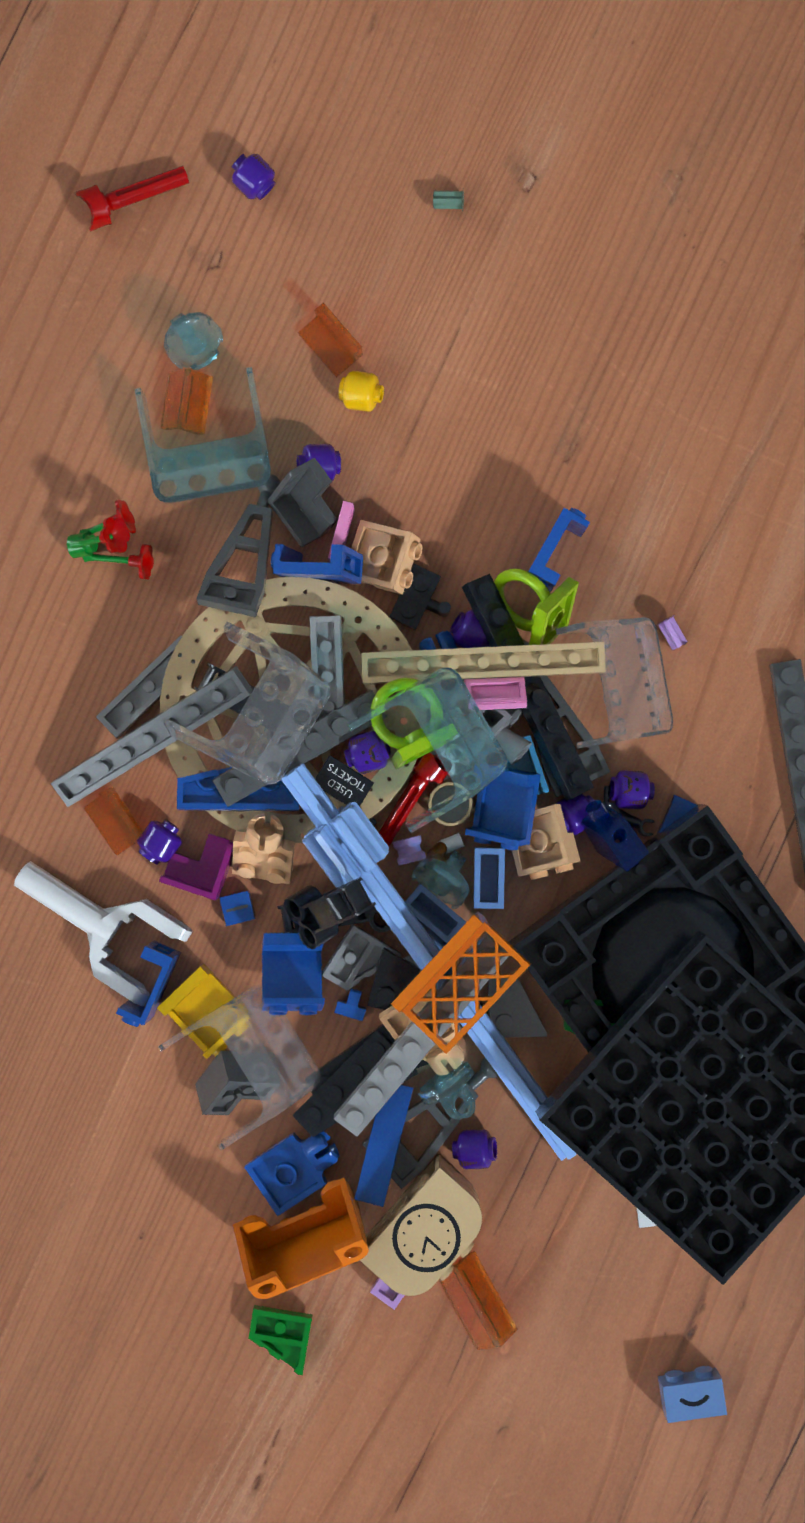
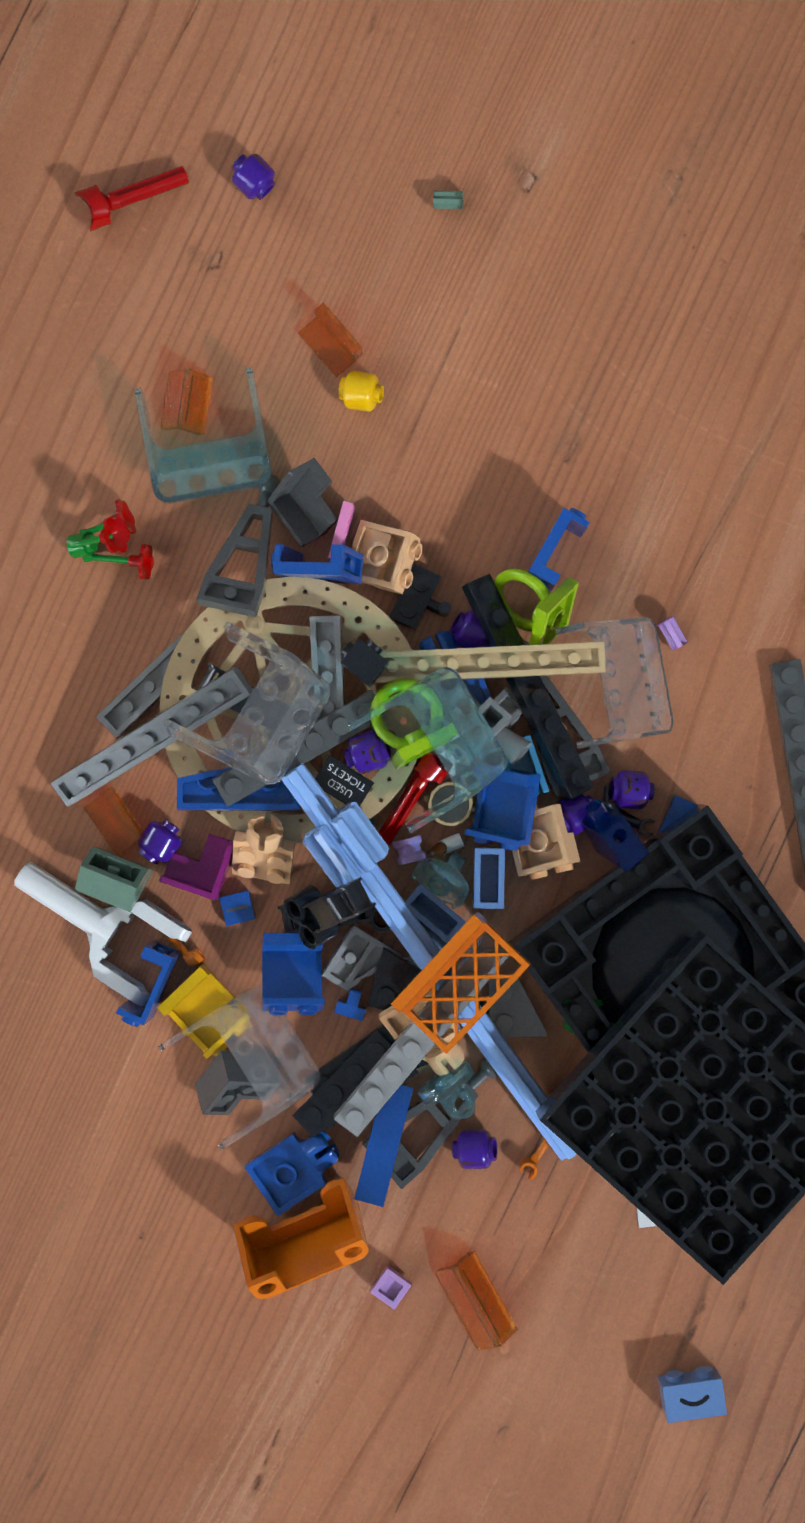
(112, 878): none -> sand green slope
(191, 957): none -> orange hand
(192, 340): clear light blue tile -> none
(282, 1334): green wing -> none
(325, 455): dark purple head -> none
(364, 661): none -> black brick
(425, 1230): tan brick -> none
(498, 692): bright pink tile -> none
(533, 1160): none -> orange hand

